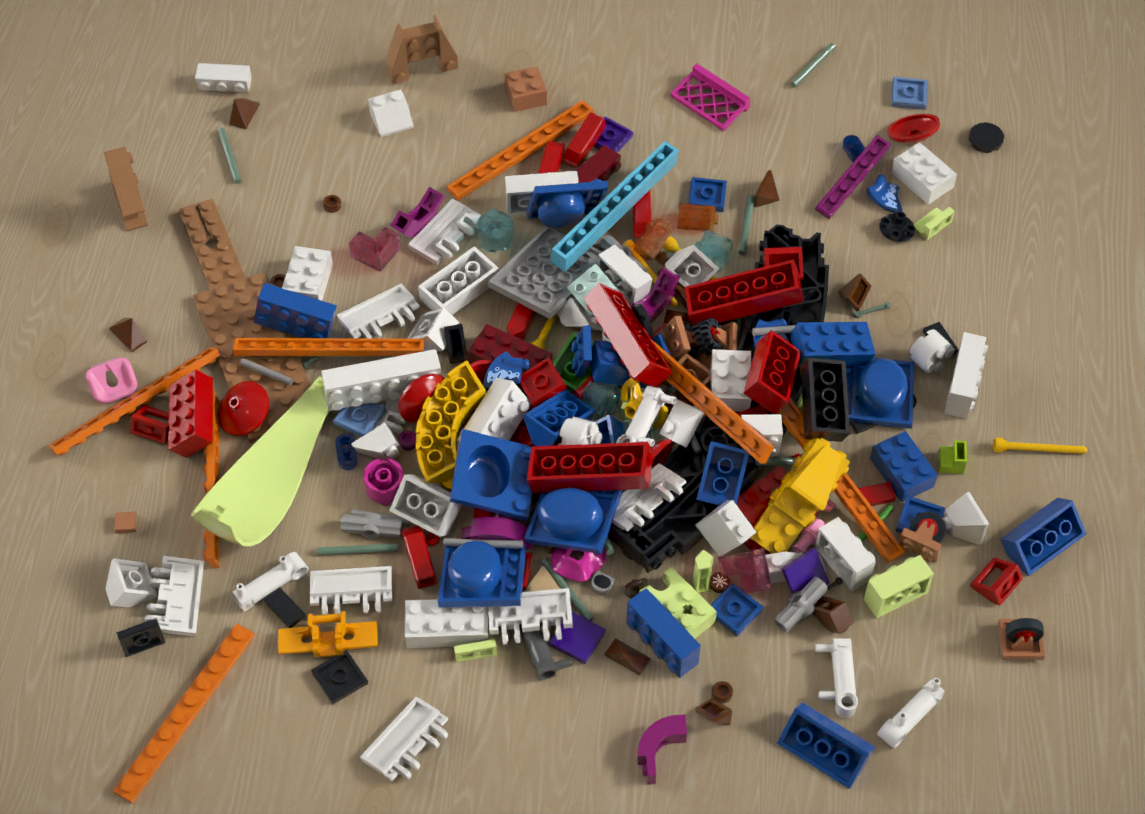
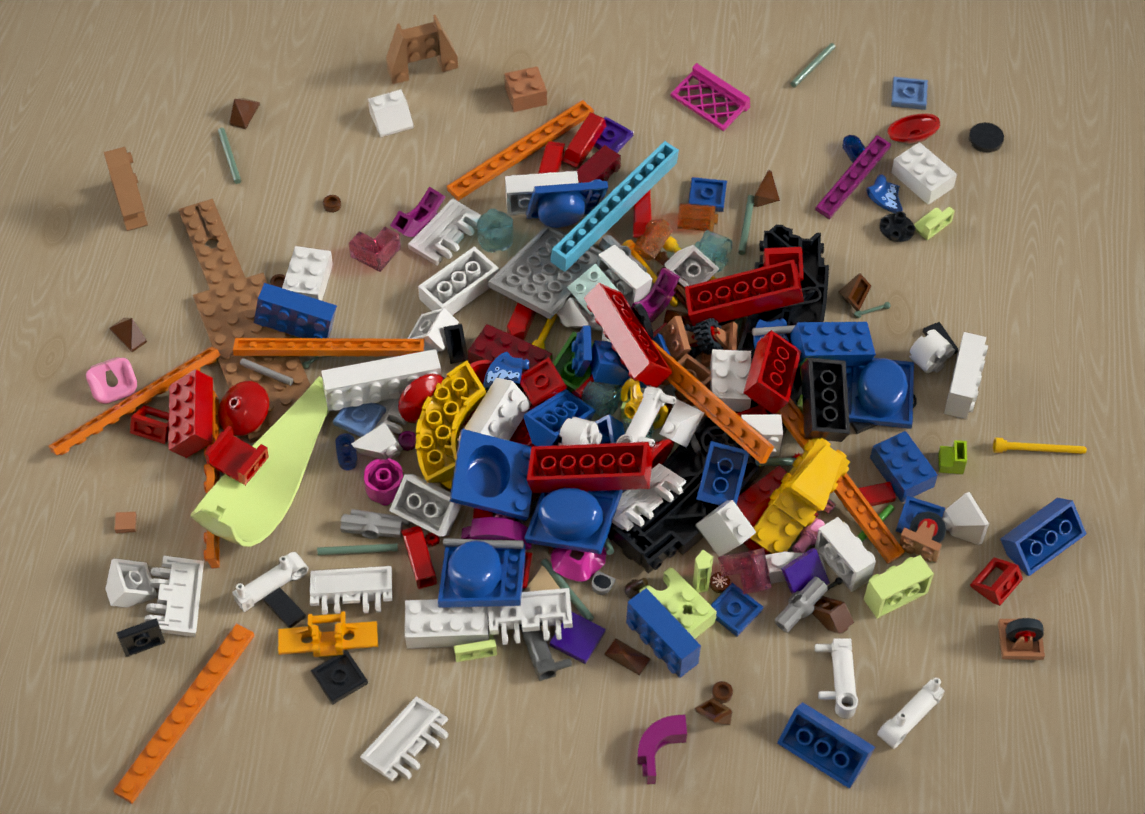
(223, 78): white brick -> none
(235, 456): none -> red panel
(381, 310): white hinge -> none

